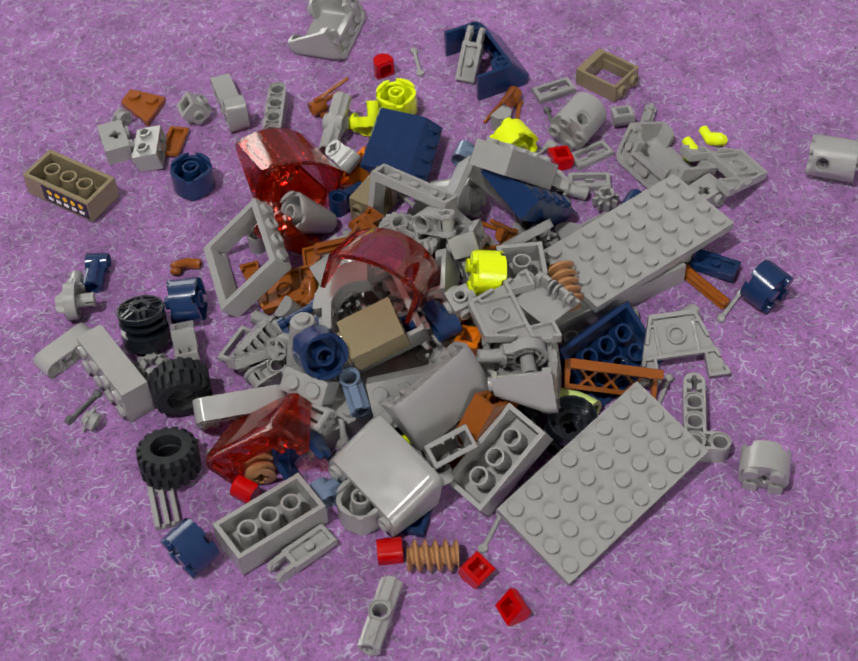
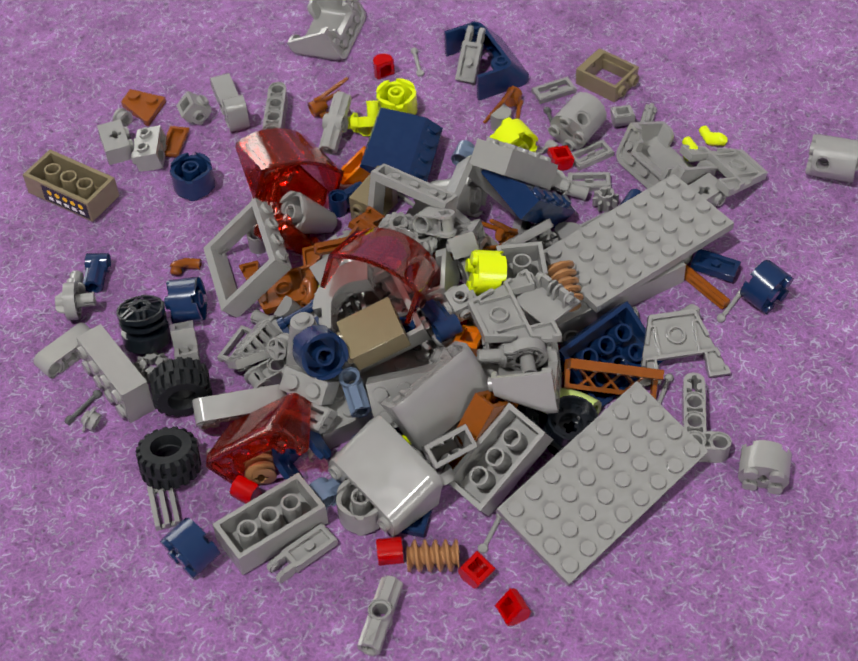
(343, 156): light grey piece -> none
(343, 436): light grey hand -> none

